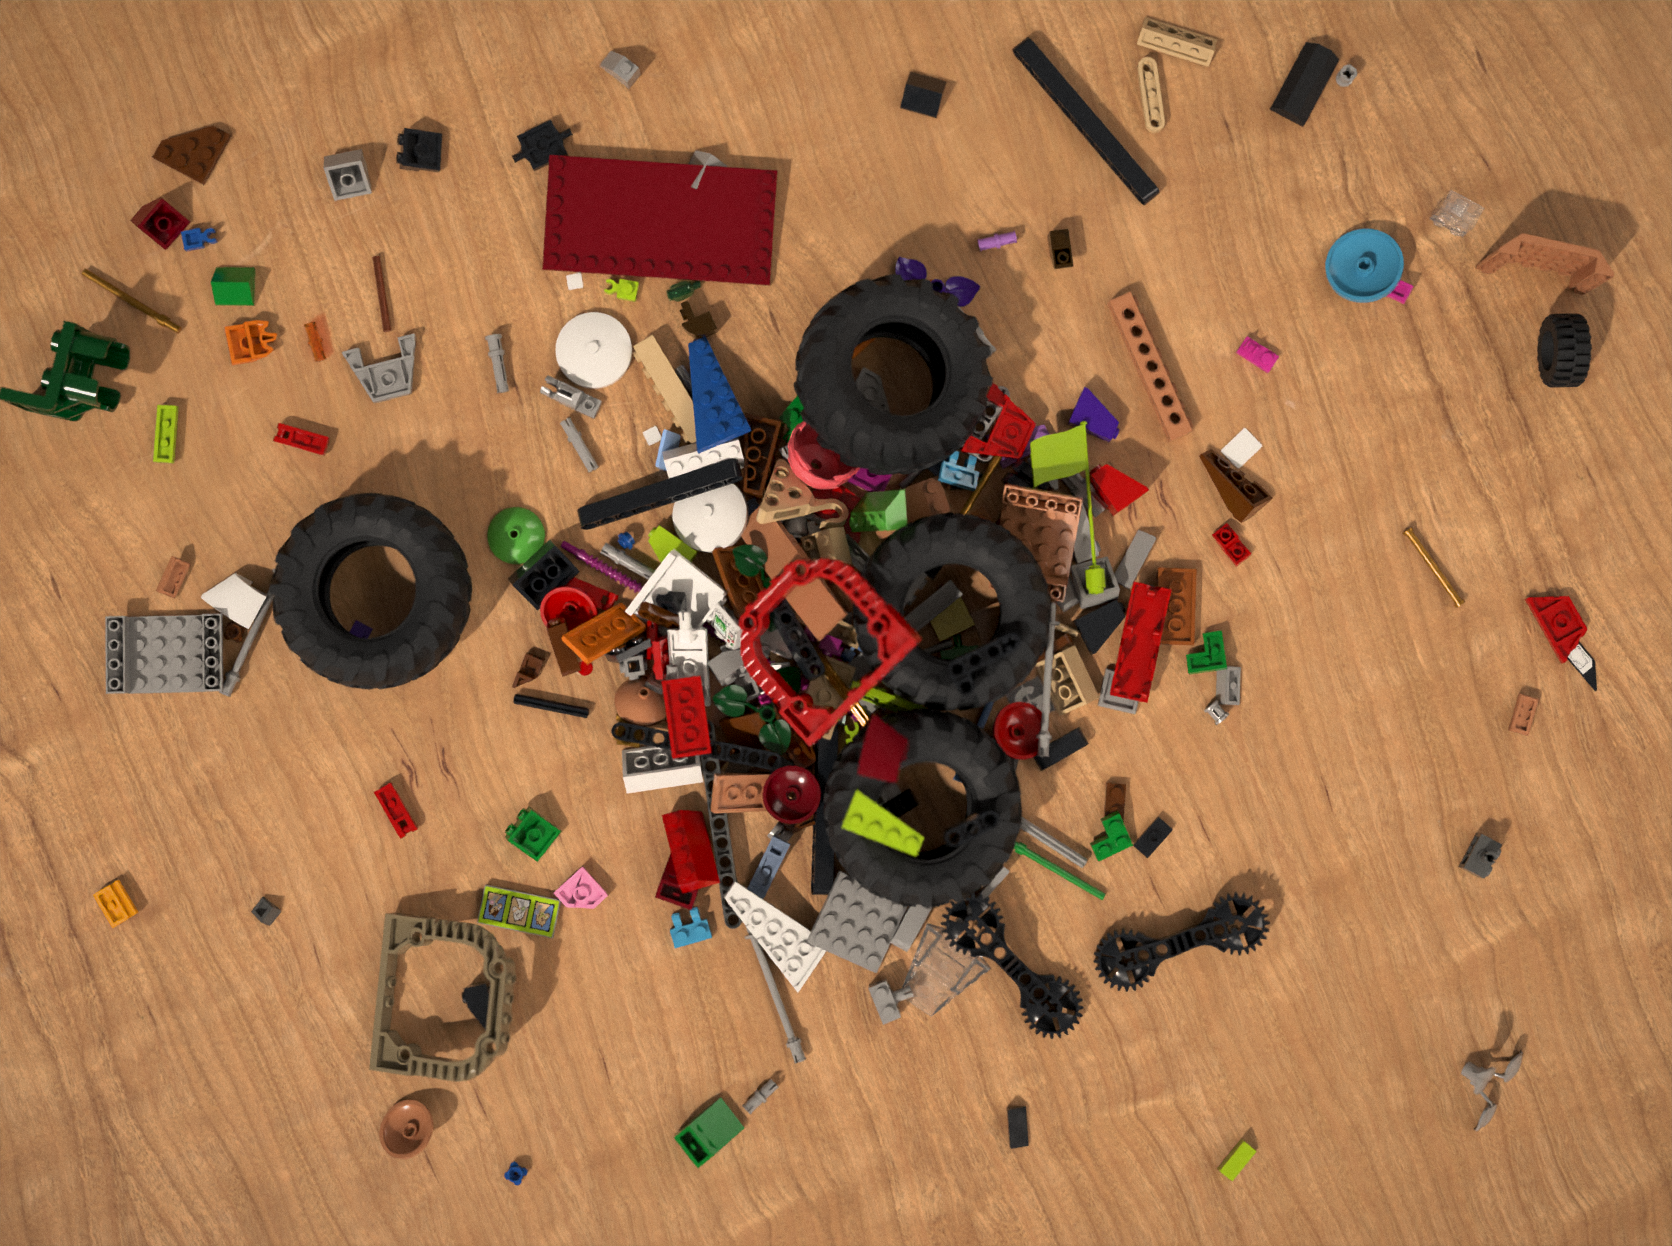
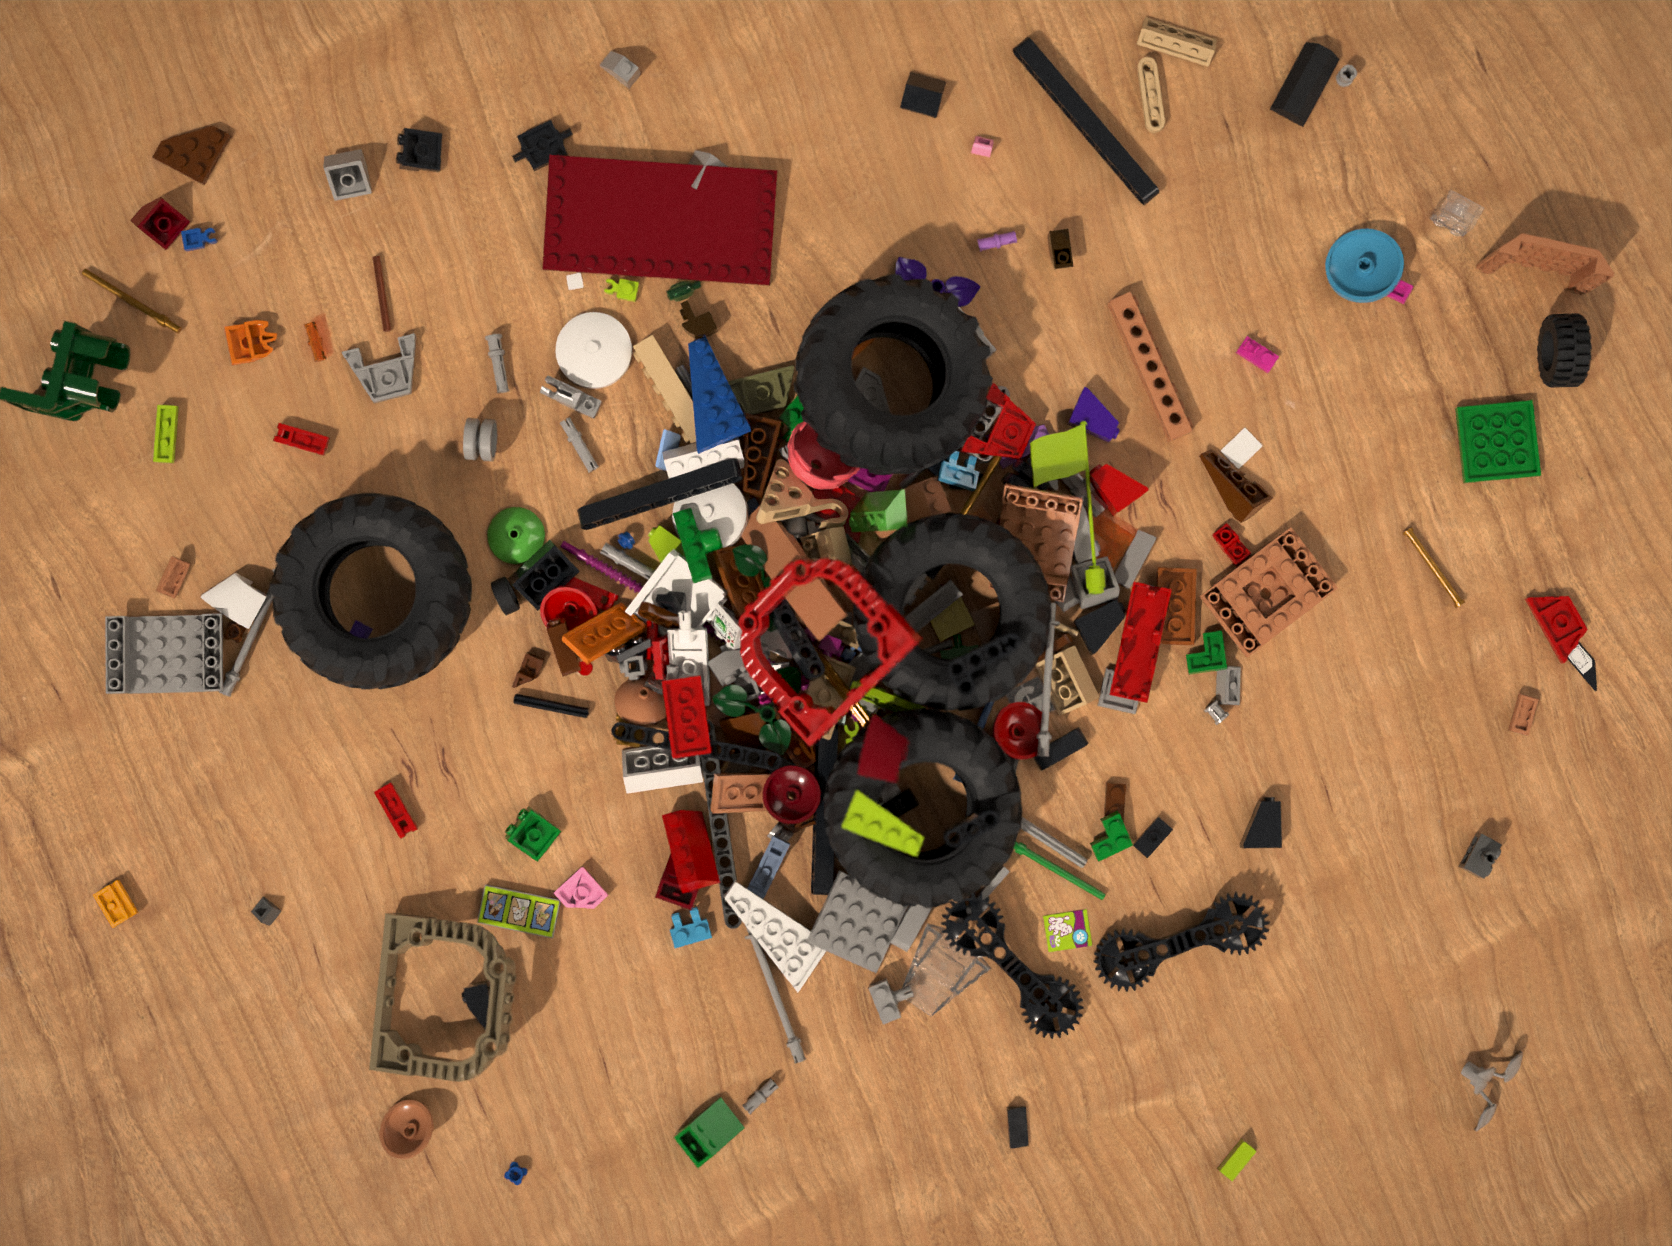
(233, 286): green slope -> none
(480, 439): none -> light grey wheel
(505, 595): none -> black tyre
(652, 435): white sticker -> none
(696, 544): none -> green plate
(763, 391): none -> olive wing
(982, 146): none -> bright pink slope
(1067, 930): none -> sticker
(1117, 539): none -> clear orange plate
(1264, 826): none -> black slope
(1294, 585): none -> nougat slope
(1498, 441): none -> green plate

